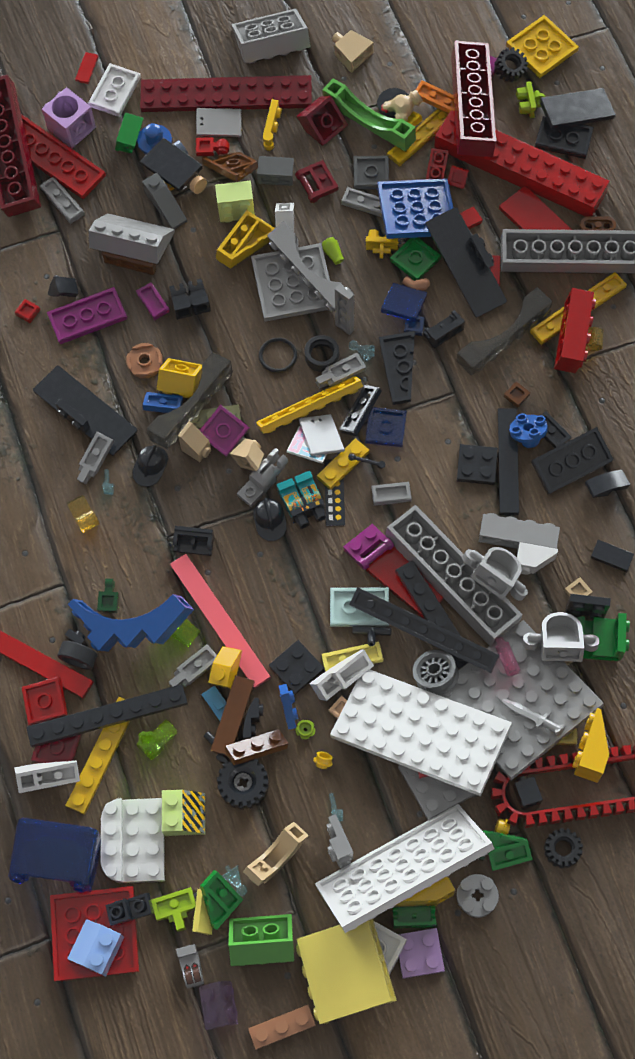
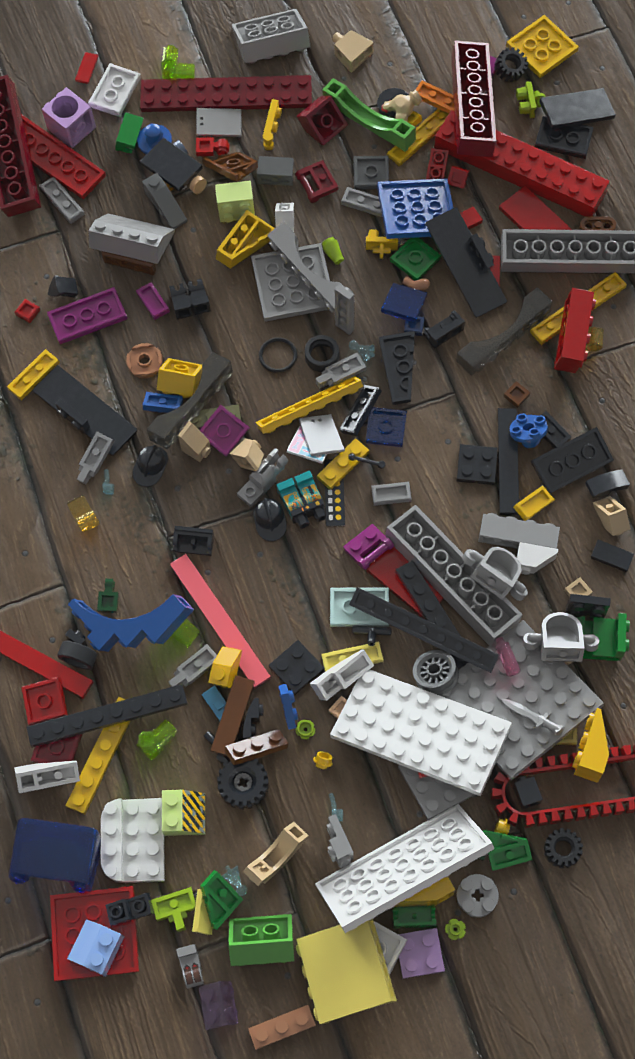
(33, 374): none -> yellow plate
(171, 69): none -> clear neon green piece
(454, 935): none -> lime plate
(533, 503): none -> yellow tile
(612, 515): none -> tan slope

